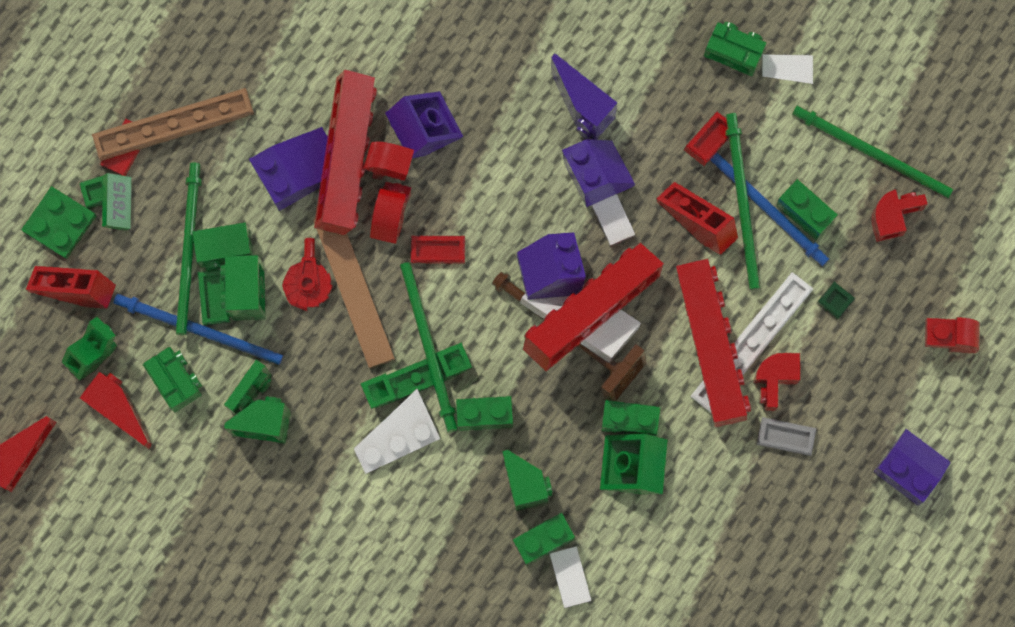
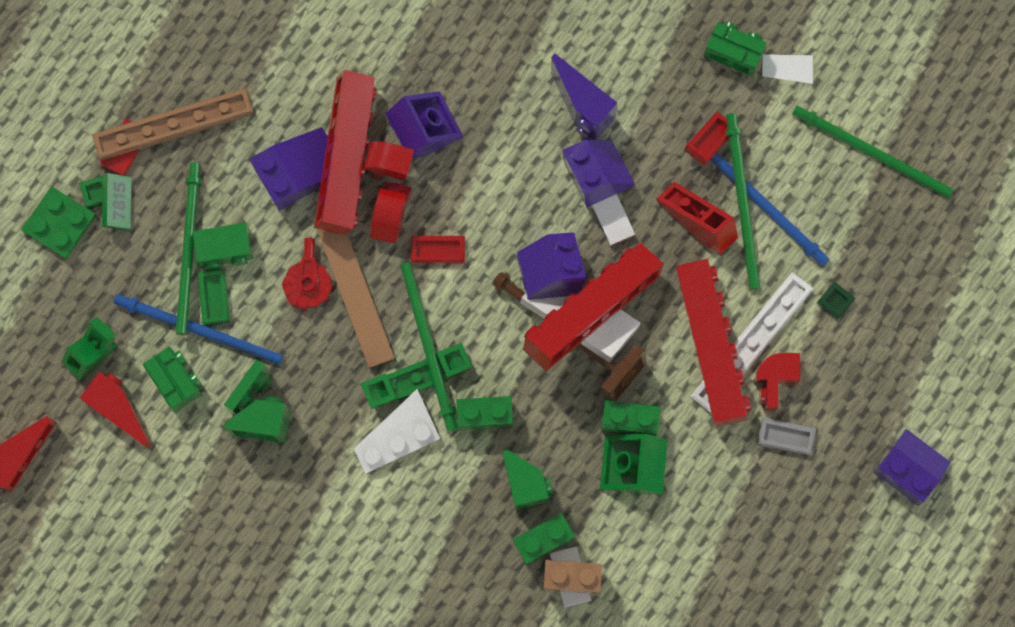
(72, 285): red slope -> none
(243, 288): green brick -> none
(572, 577): none -> medium nougat brick
(806, 209): green brick -> none
(889, 212): red brick -> none
(957, 334): red brick -> none

